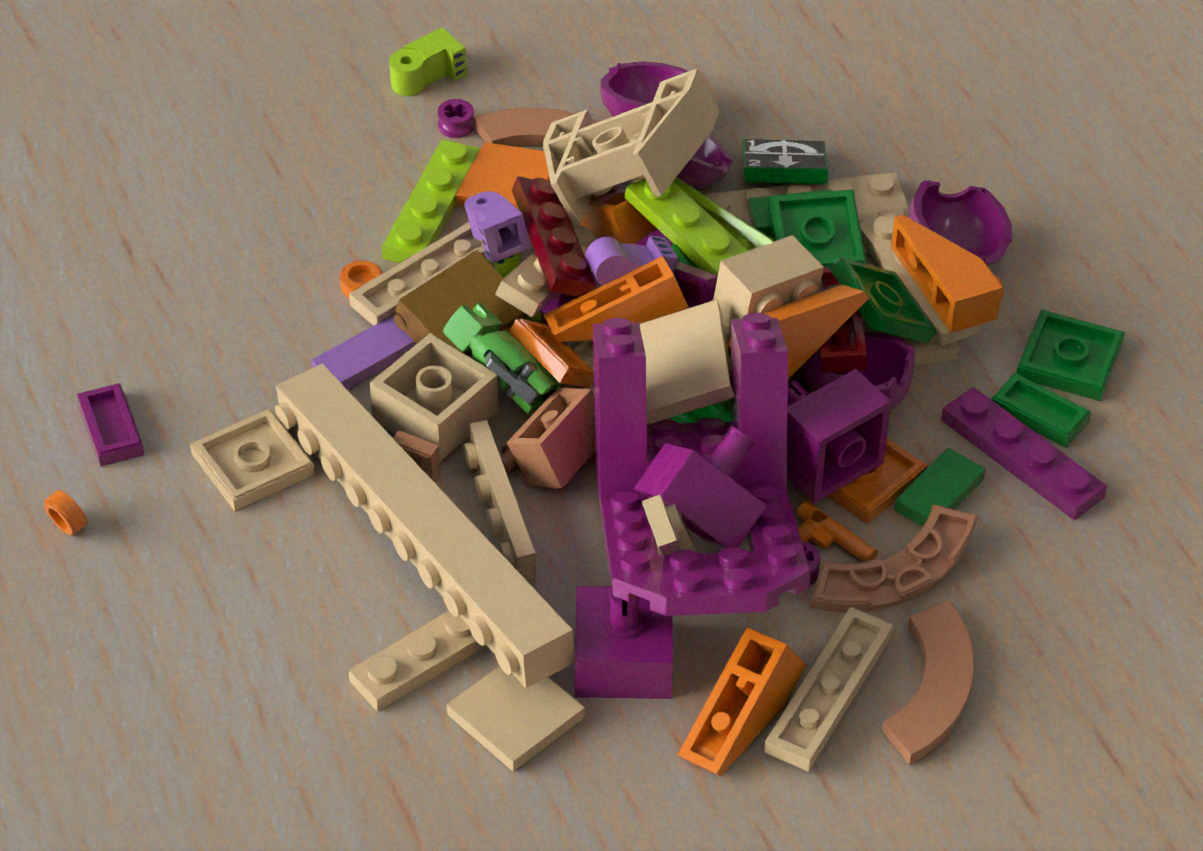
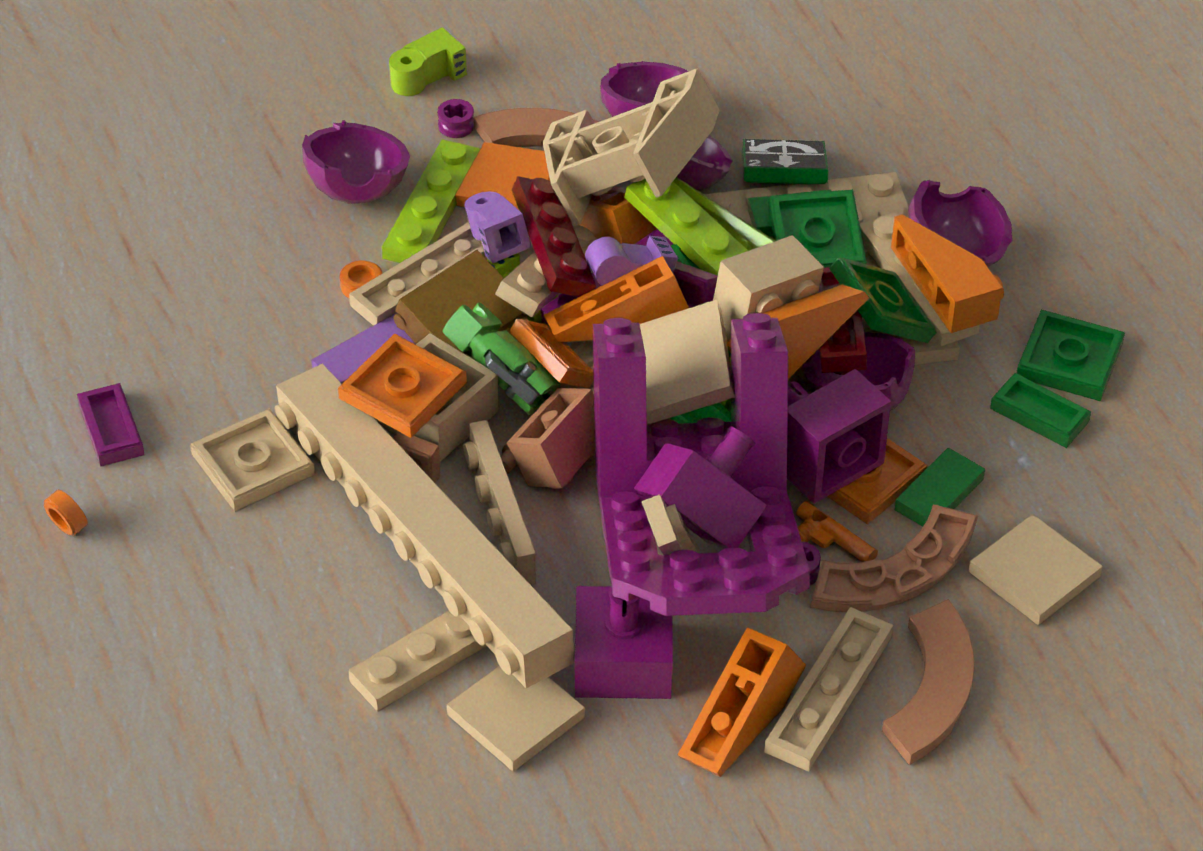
(354, 162): none -> magenta cylinder
(402, 385): none -> orange tile
(1024, 453): magenta plate -> none
(1035, 569): none -> tan tile

